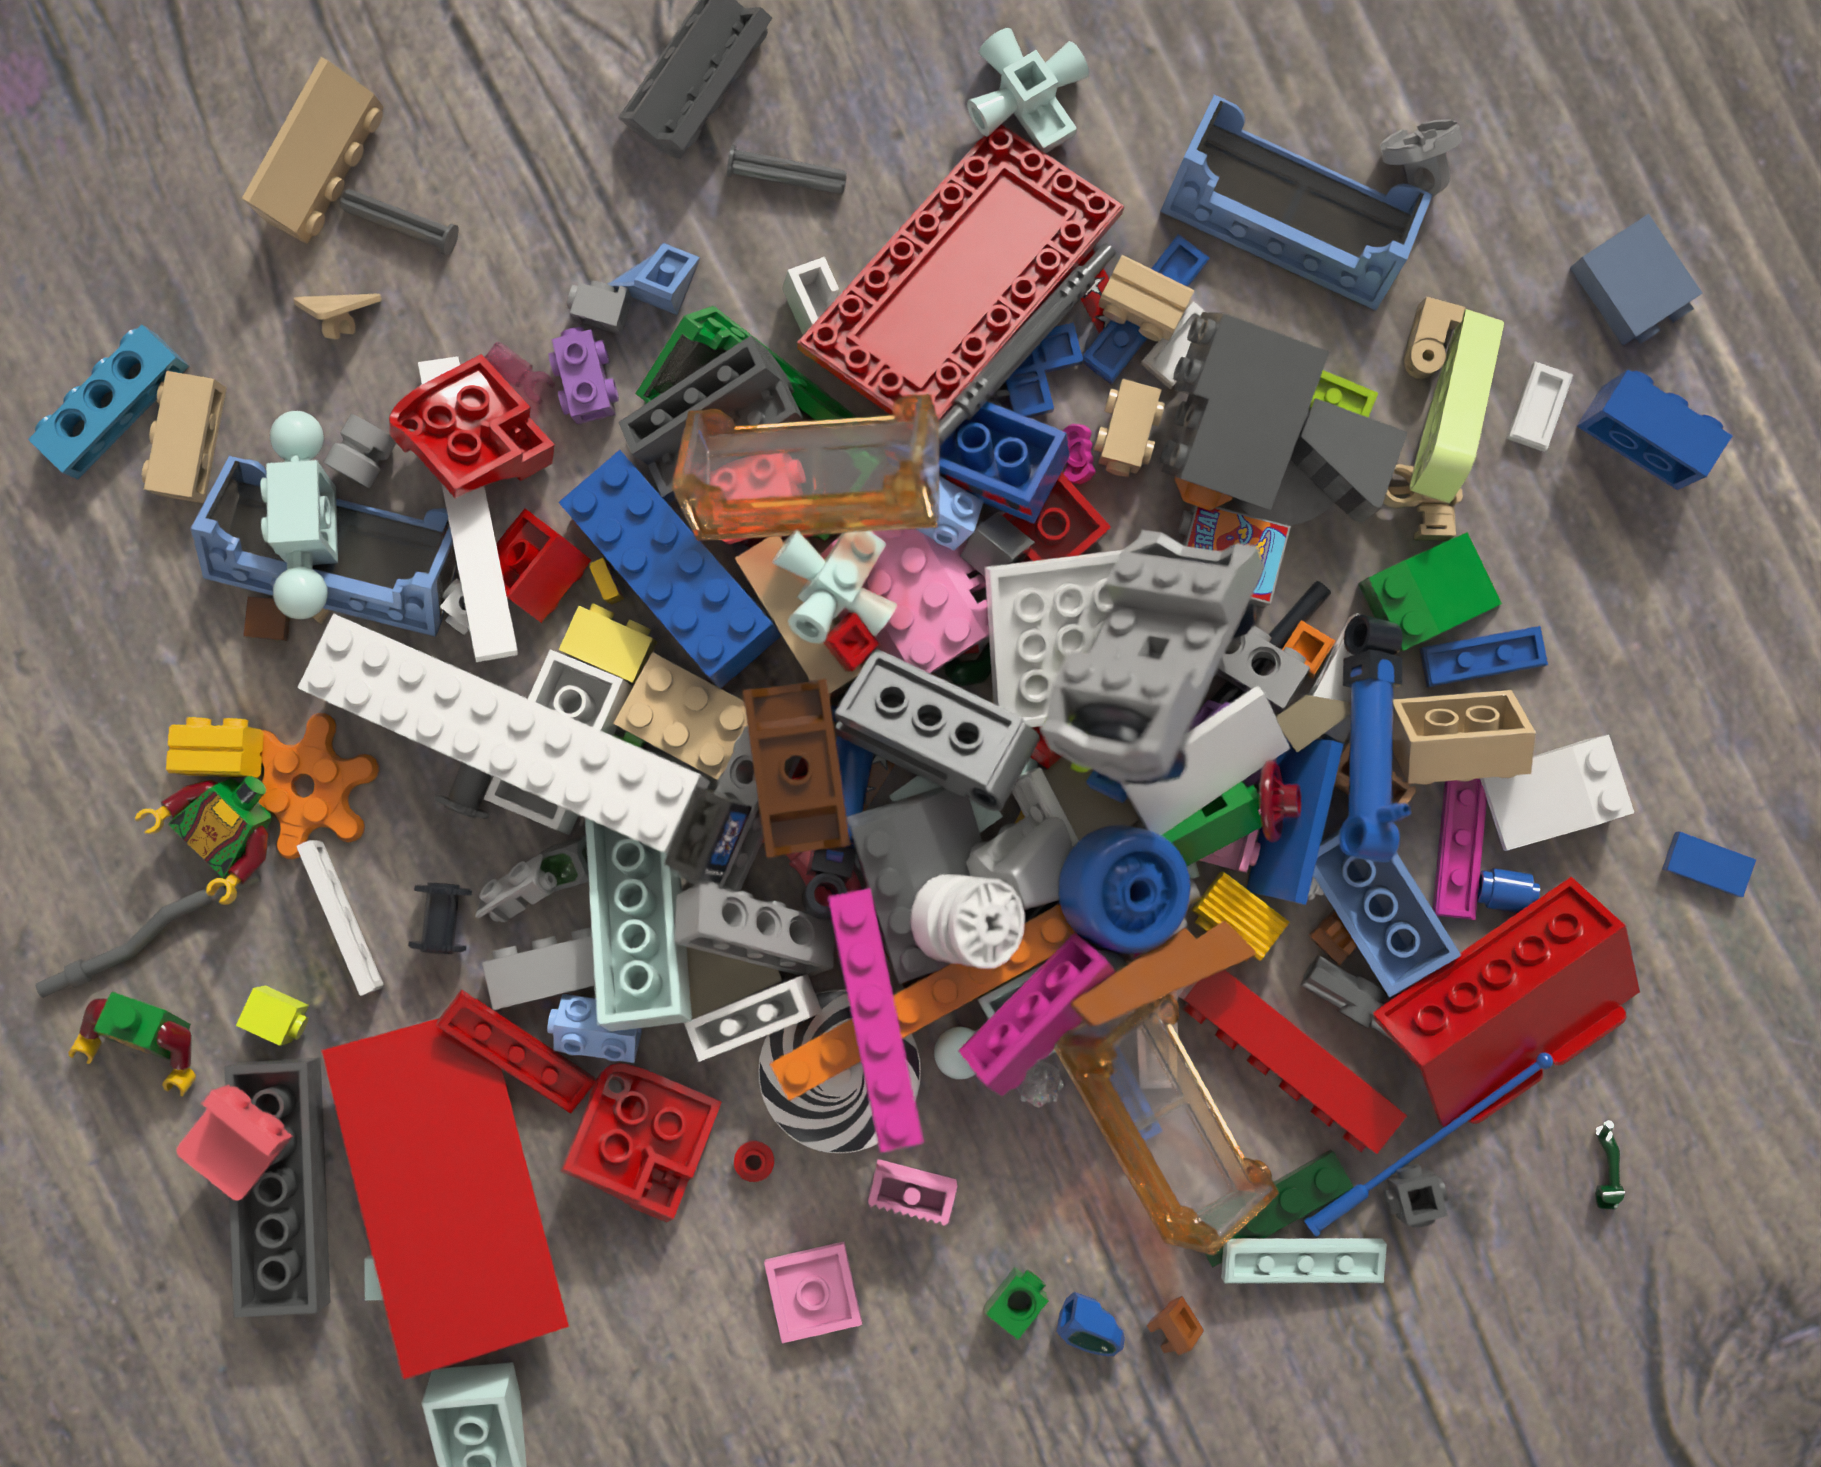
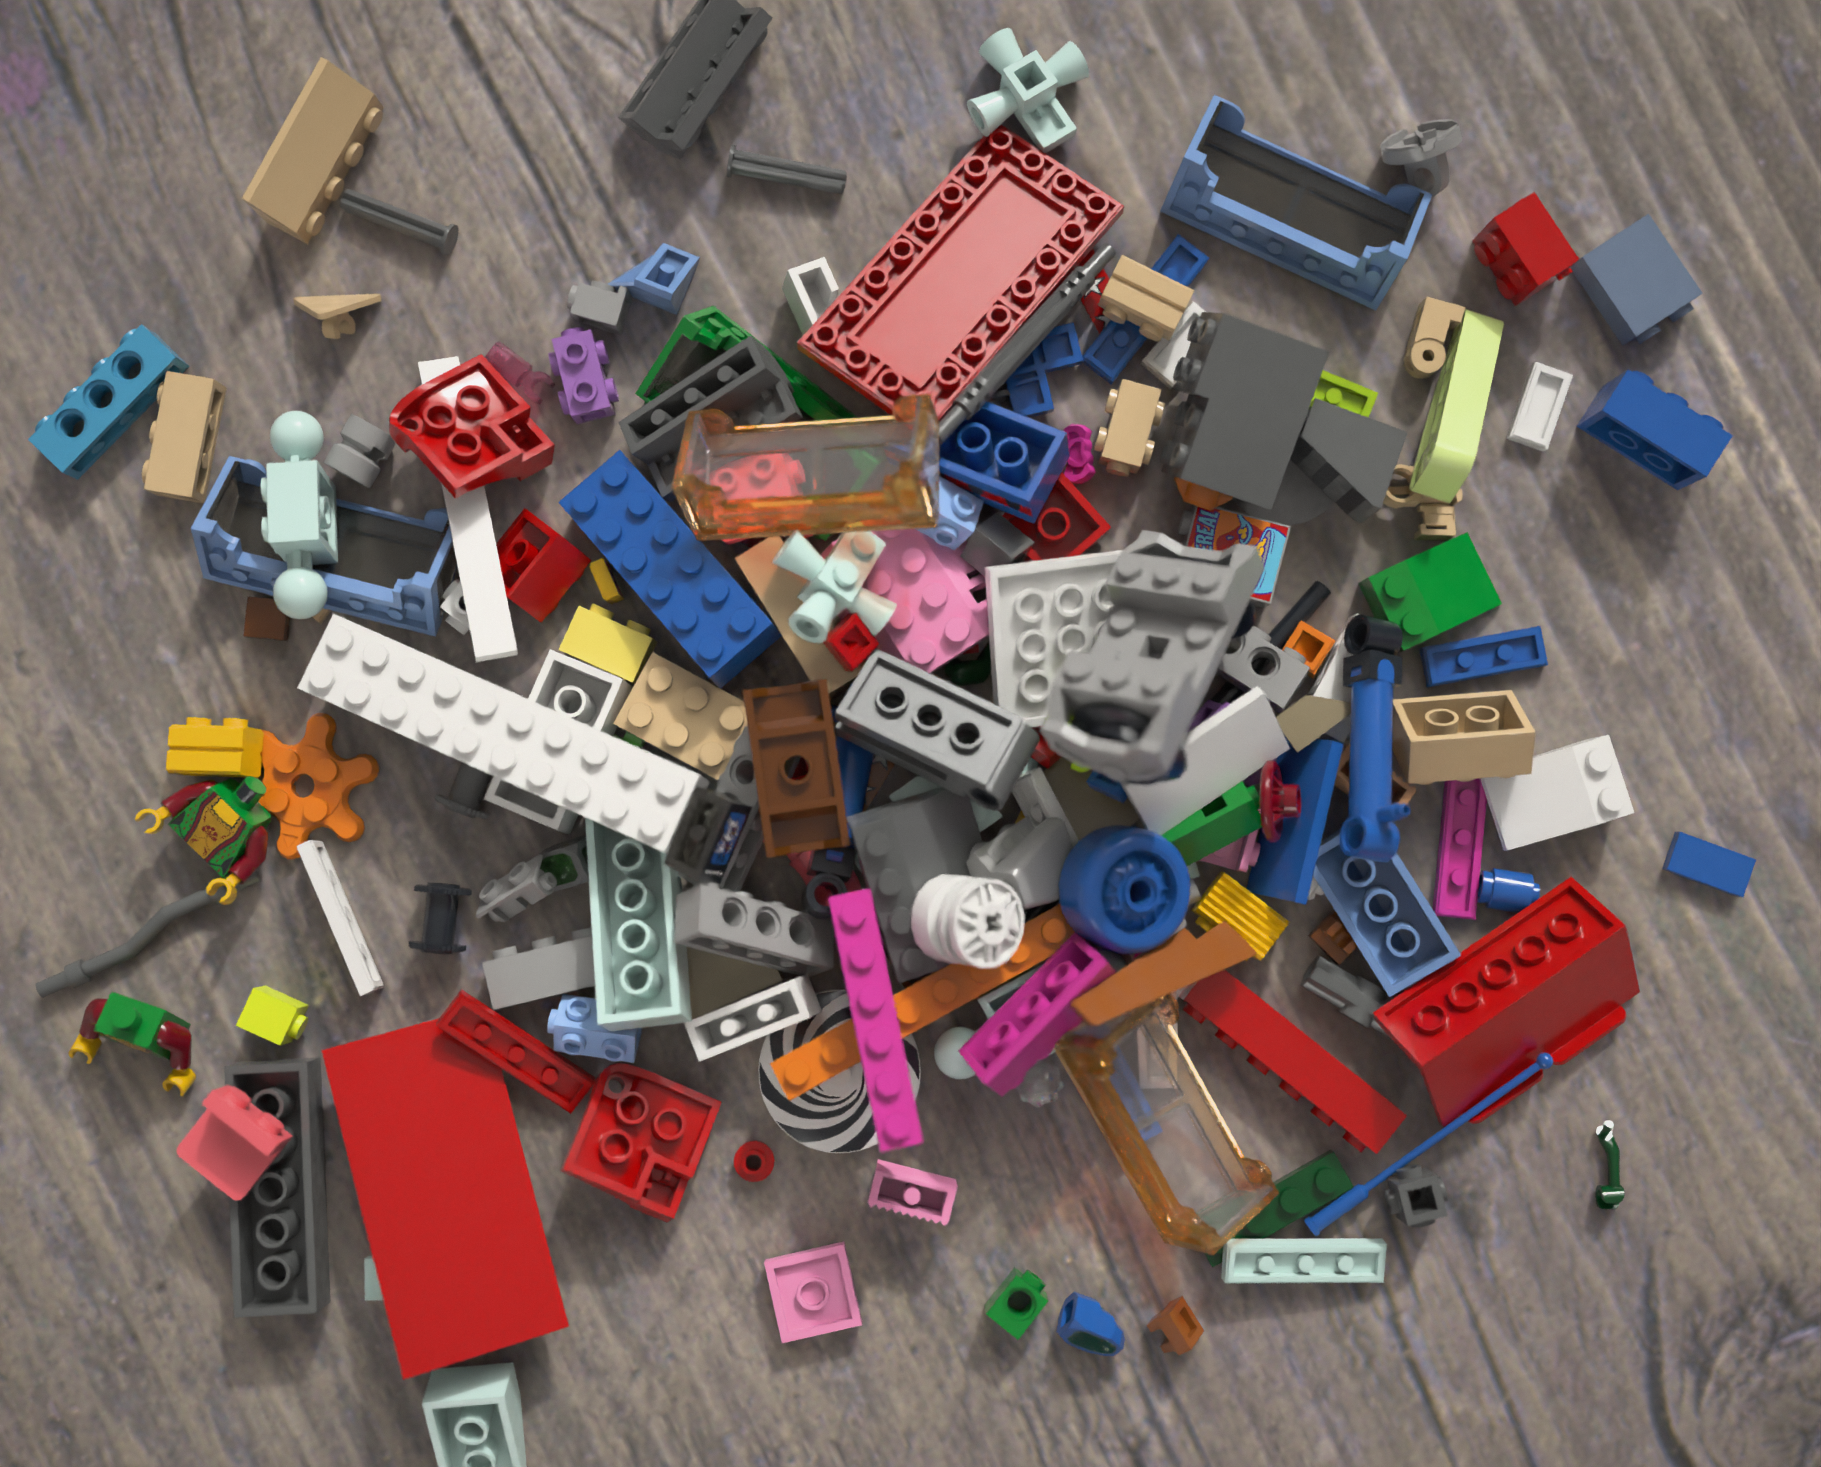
(1524, 249): none -> red brick

